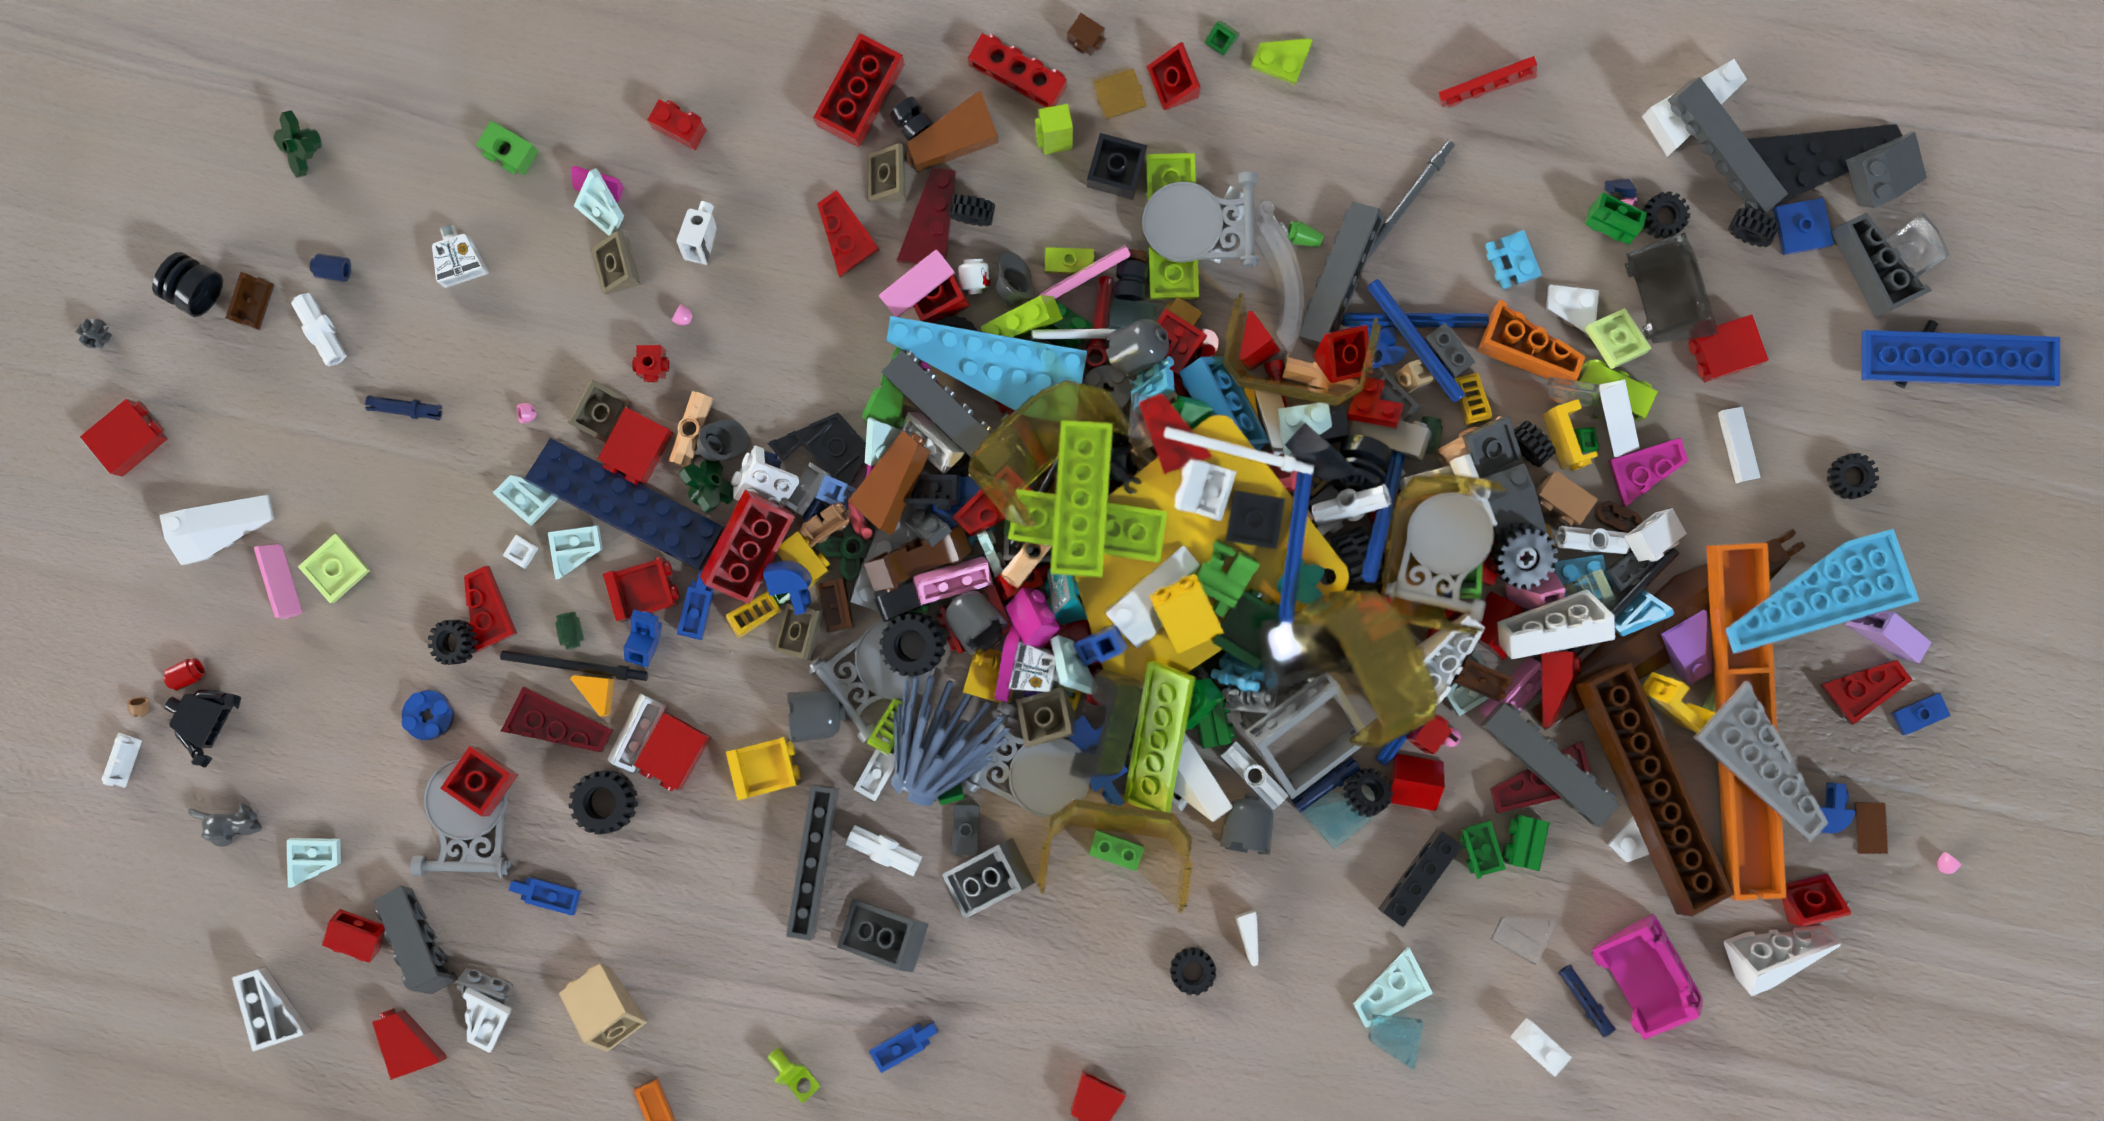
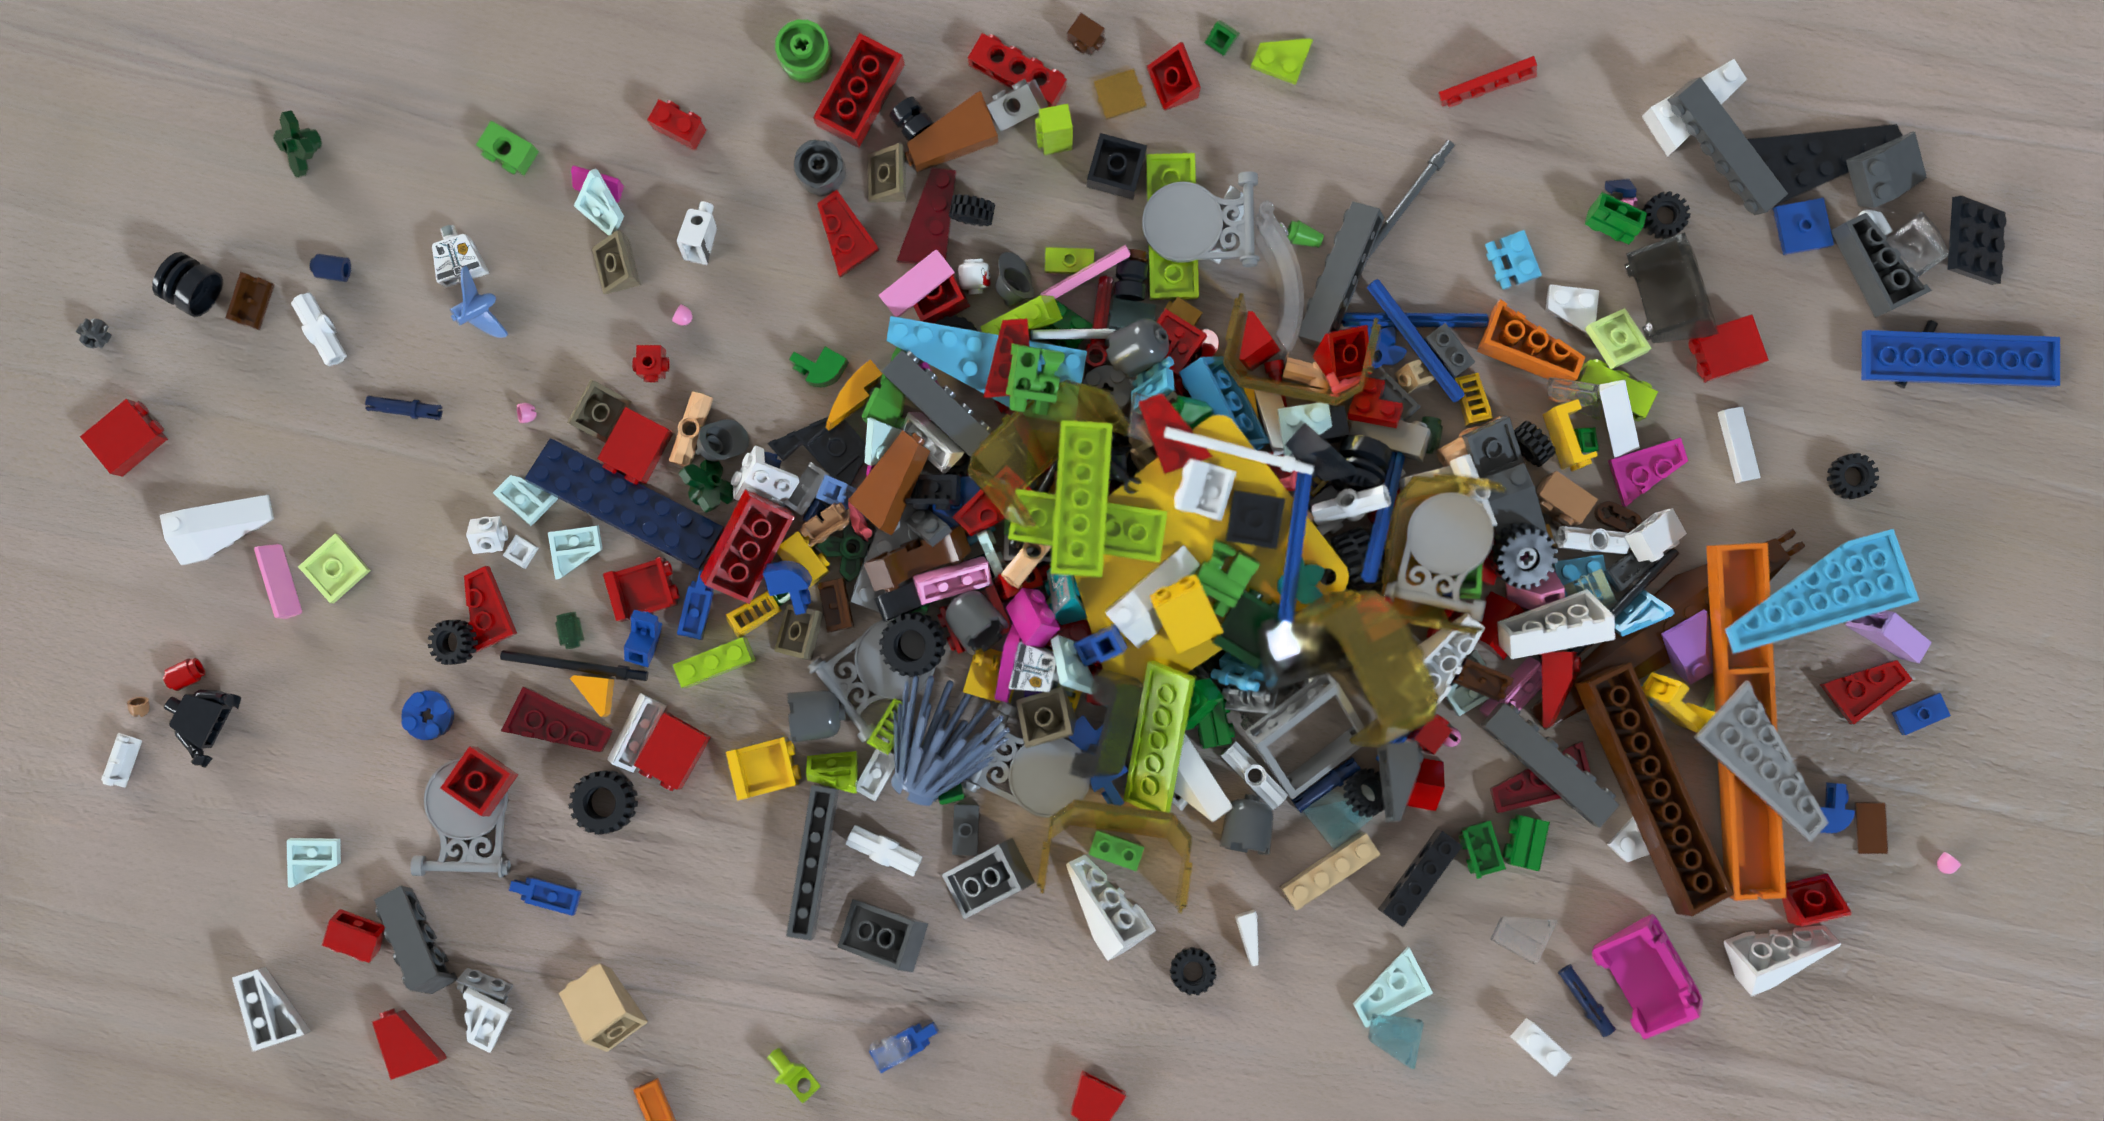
(222, 827): dark grey animal -> none
(475, 308): none -> medium blue piece
(486, 534): none -> white brick
(714, 662): none -> lime brick
(803, 50): none -> bright green wheel
(825, 371): none -> green brick
(826, 155): none -> dark grey brick
(834, 770): none -> lime wing
(854, 393): none -> light orange slope
(891, 1051): none -> clear brick
(1011, 332): none -> red wing
(1028, 384): none -> bright green hips
(1030, 101): none -> light grey brick
(1110, 916): none -> white wedge
(1329, 870): none -> tan brick
(1337, 387): none -> coral bar
(1398, 771): none -> dark grey slope
(1754, 227): black tyre -> none
(1879, 219): none -> white arm
(1976, 240): none -> black plate

